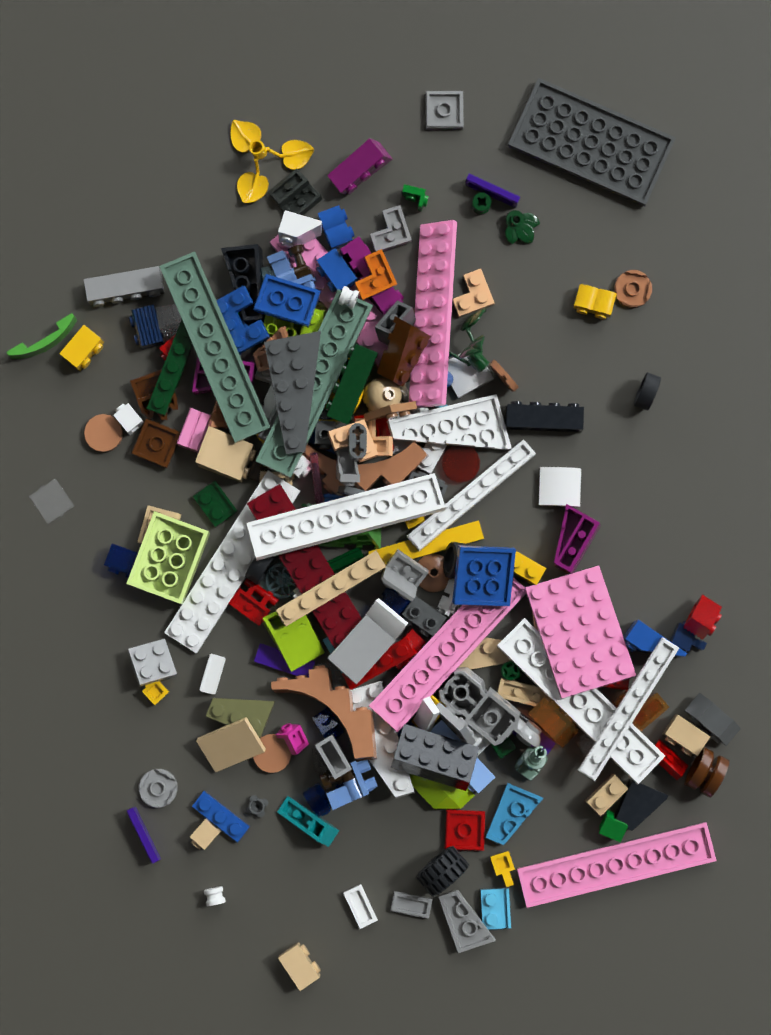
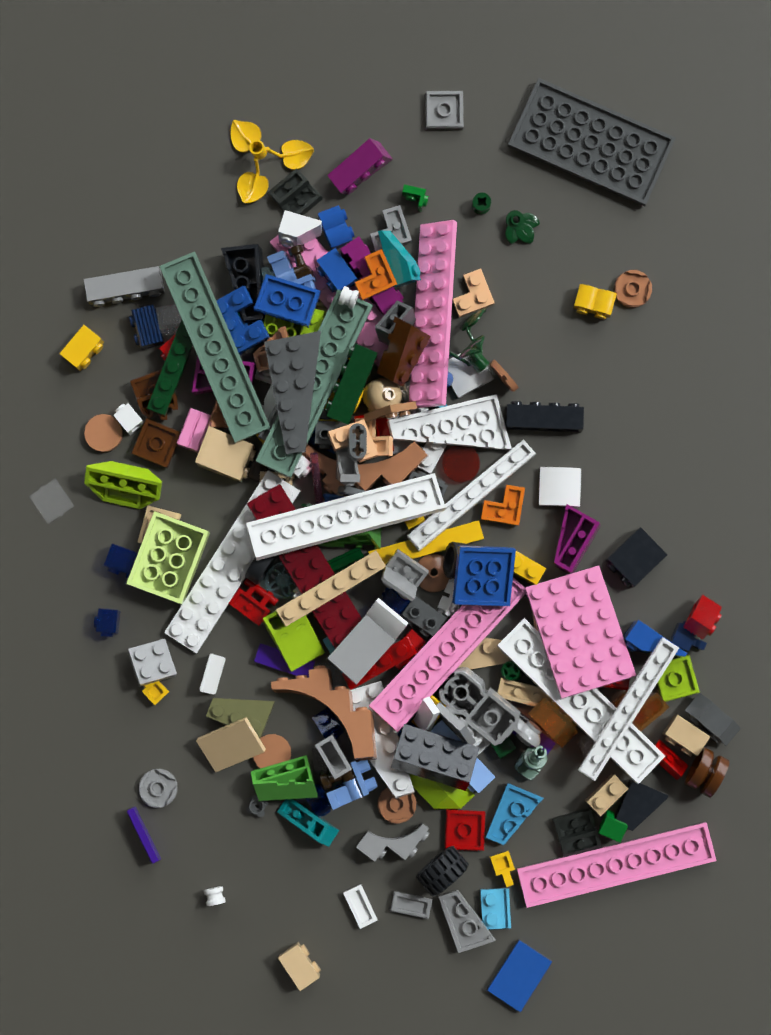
(65, 326): bright green slope -> none
(107, 622): none -> clear blue brick
(123, 484): none -> lime wedge
(204, 834): tan brick -> none
(215, 504): dark green plate -> none
(220, 816): blue plate -> none
(285, 780): none -> bright green wedge
(293, 737): dark pink bracket -> none
(396, 809): none -> nougat tile
(400, 261): none -> teal slope
(404, 846): none -> light grey arch
(492, 190): dark purple tile -> none
(508, 511): none -> orange plate
(519, 975): none -> blue tile
(577, 832): none -> pearl dark grey slope
(635, 558): none -> black brick
(647, 391): black tyre -> none
(678, 680): none -> lime tile

